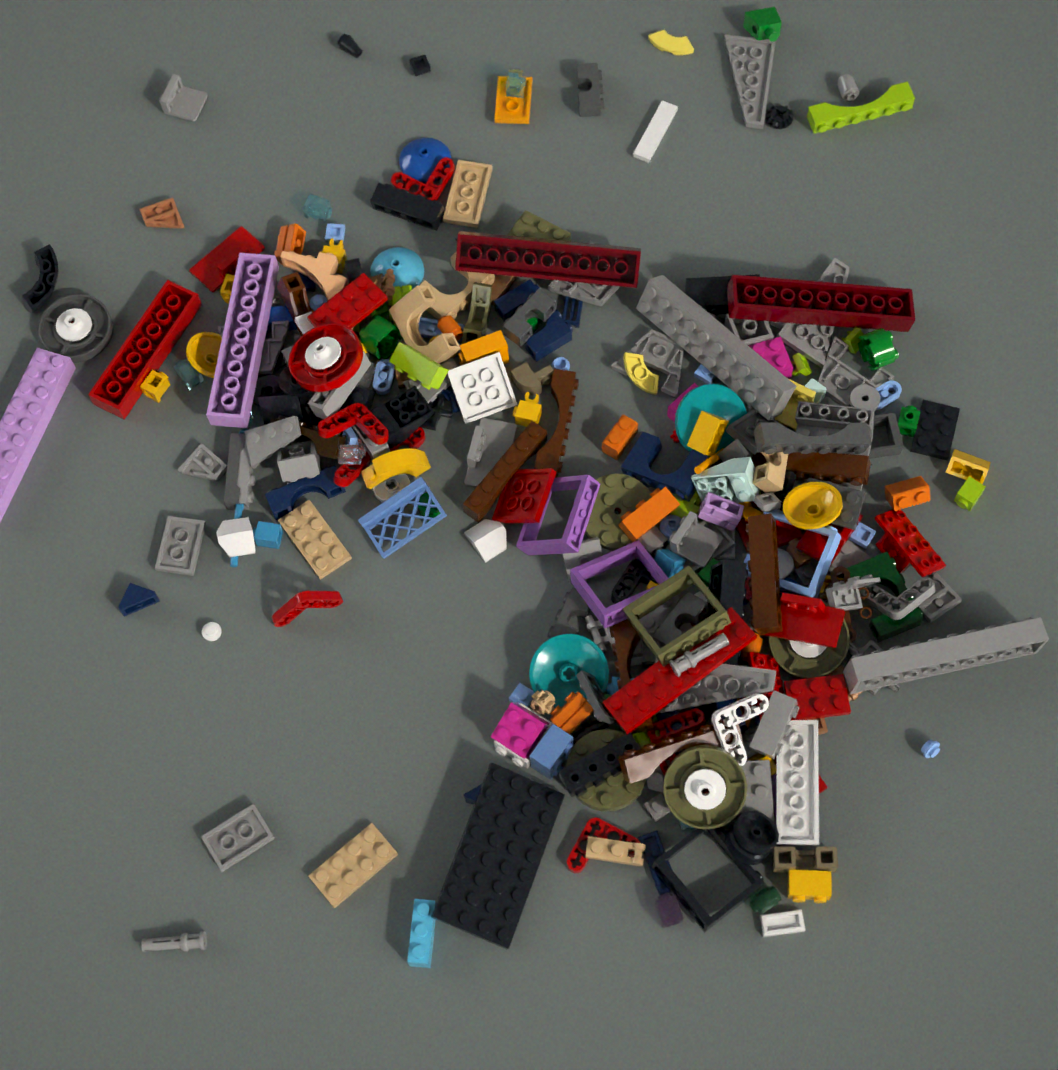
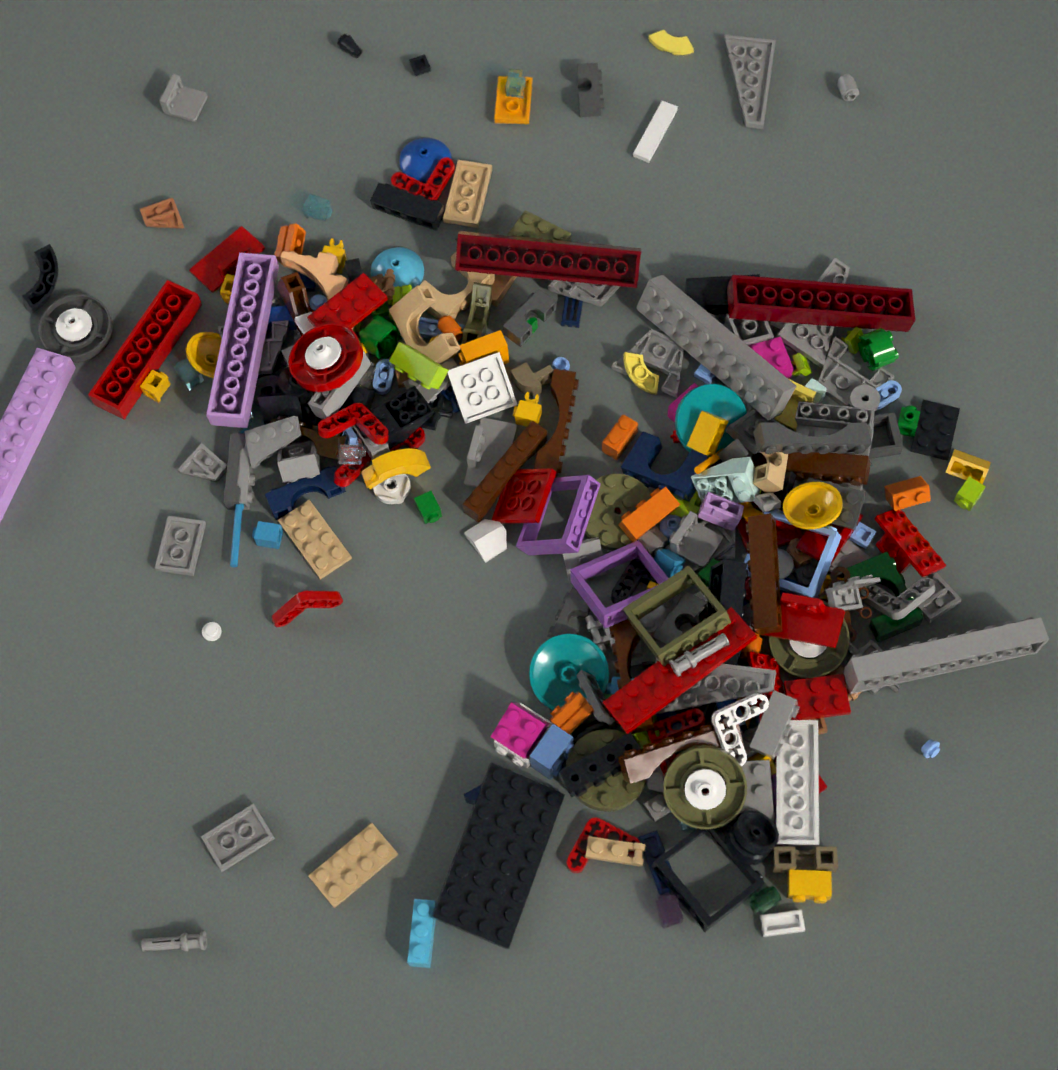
(137, 599): dark blue slope -> none
(236, 537): white slope -> none
(335, 231): light blue plate -> none
(396, 503): medium blue fence -> none
(522, 695): light blue plate -> none
(542, 702): tan gear -> none
(551, 337): dark blue arch -> none
(763, 23): green torso -> none
(777, 122): black gear -> none
(829, 116): lime arch -> none

